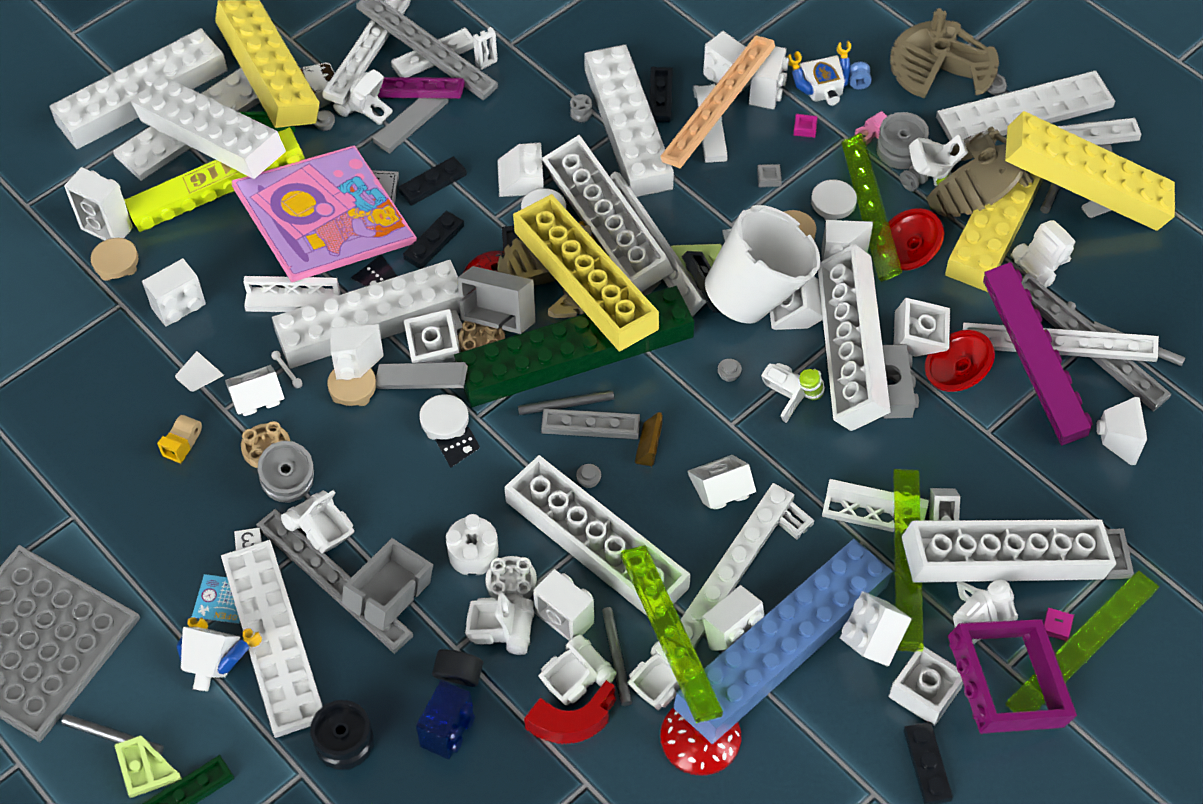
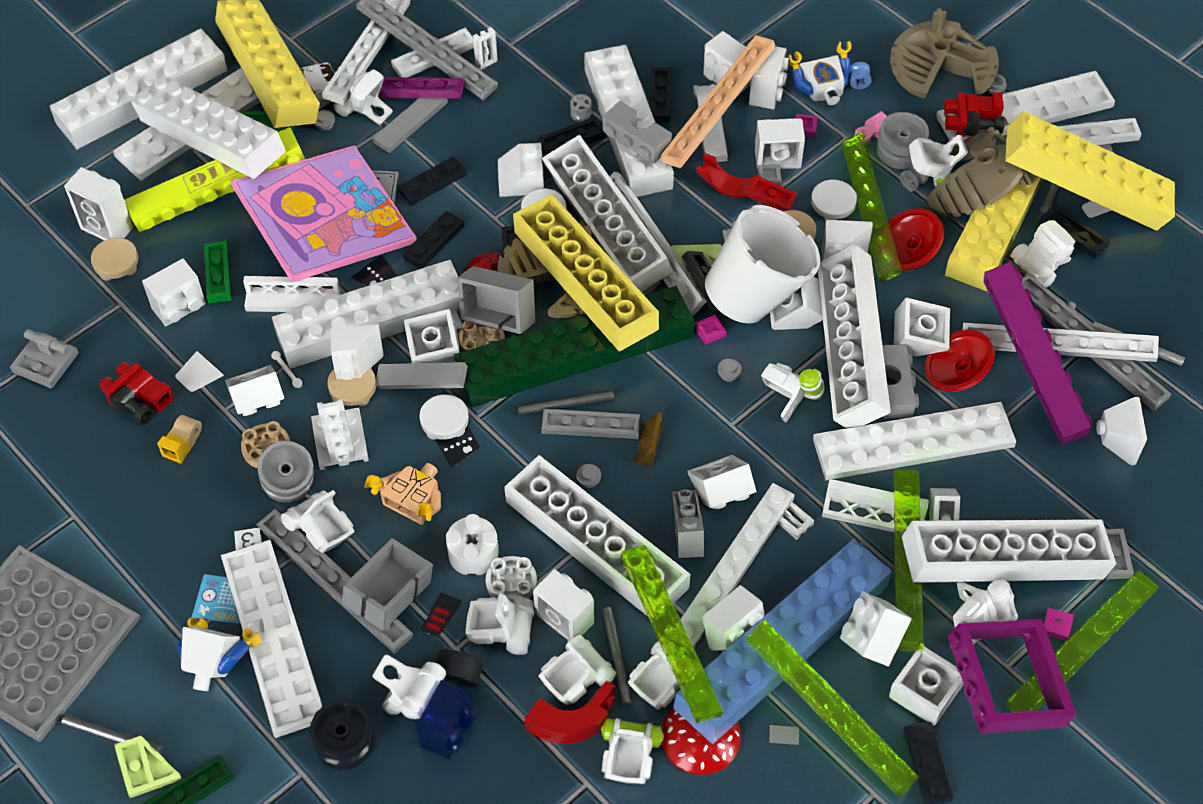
(43, 358): none -> light grey plate
(134, 385): none -> red hips
(217, 272): none -> green plate
(338, 434): none -> white bracket
(409, 492): none -> light nougat torso
(411, 689): none -> white piece
(440, 614): none -> black sticker
(589, 130): none -> black plate
(629, 750): none -> white piece
(647, 142): none -> light grey arch
(688, 524): none -> light grey slope
(710, 329): none -> dark pink tile
(754, 187): none -> red piece
(780, 143): none -> white brick
(784, 735): none -> light grey sticker
(832, 708): none -> clear neon green tile
(913, 440): none -> white plate
(974, 113): none -> red hips
(1086, 238): none -> black plate

